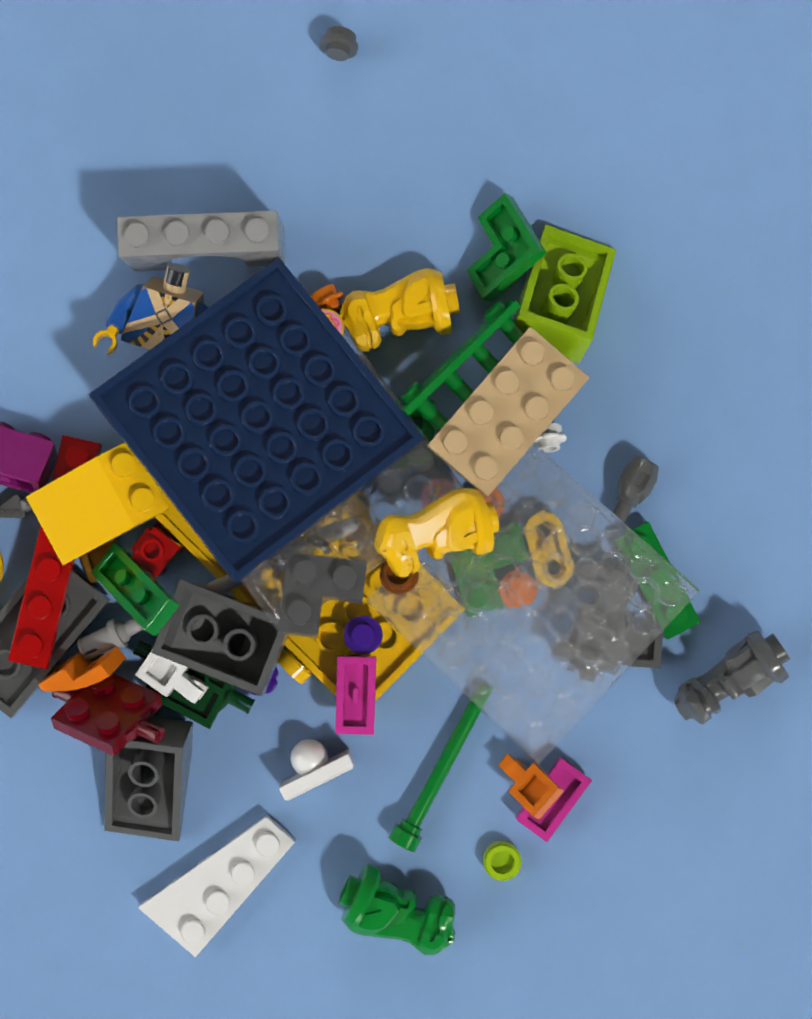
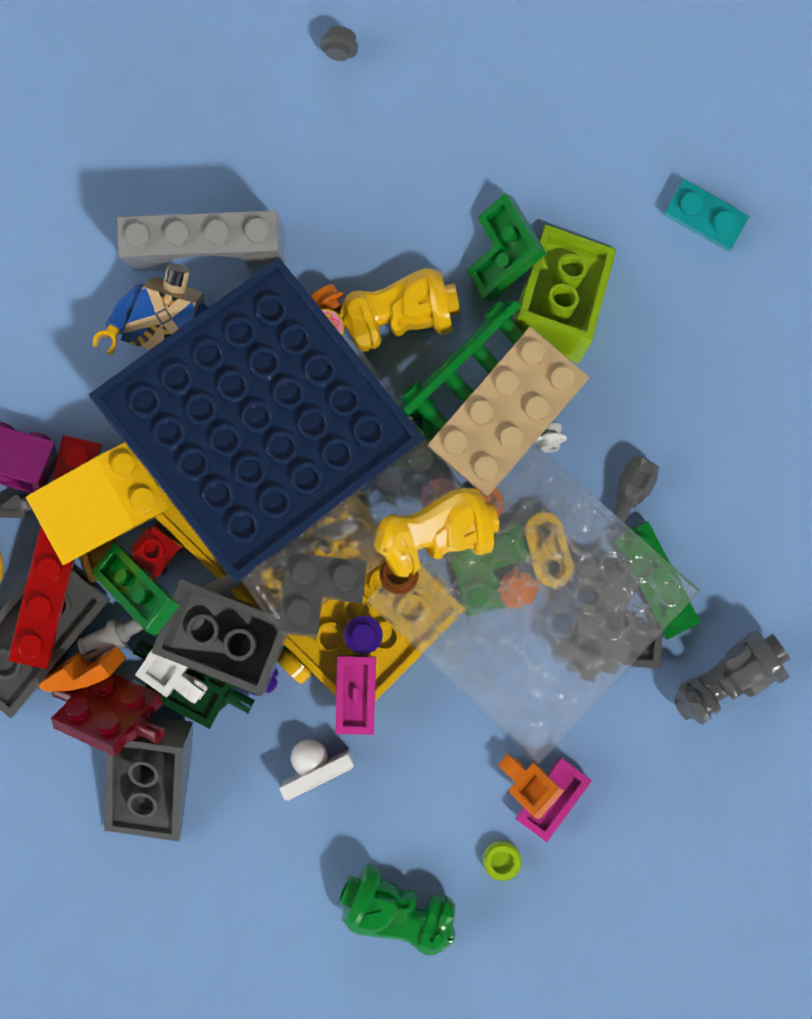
(210, 893): white wing -> none
(408, 831): green piece -> none
(706, 215): none -> teal plate

